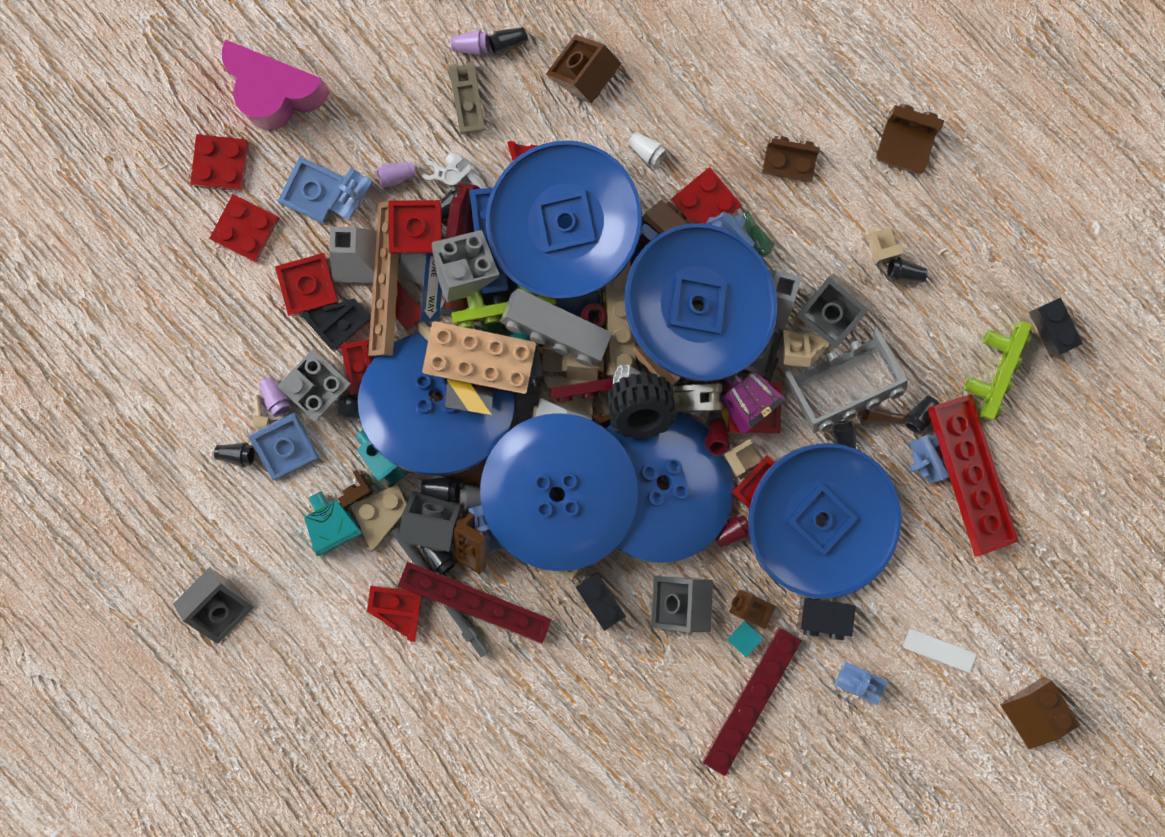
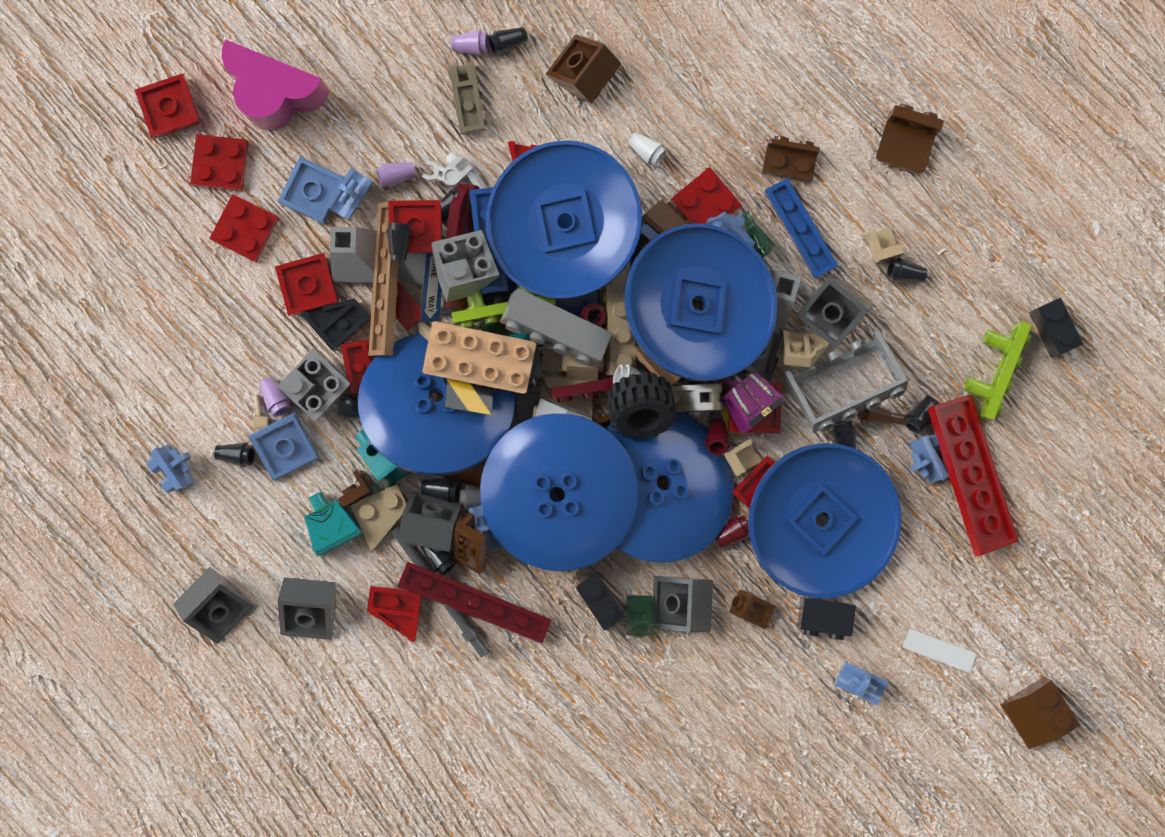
(167, 106): none -> red plate
(173, 466): none -> medium blue hips
(307, 608): none -> dark grey slope
(399, 240): none -> black cone
(639, 615): none -> clear green bracket
(744, 639): teal tile -> none
(751, 701): dark red plate -> none
(800, 228): none -> blue plate

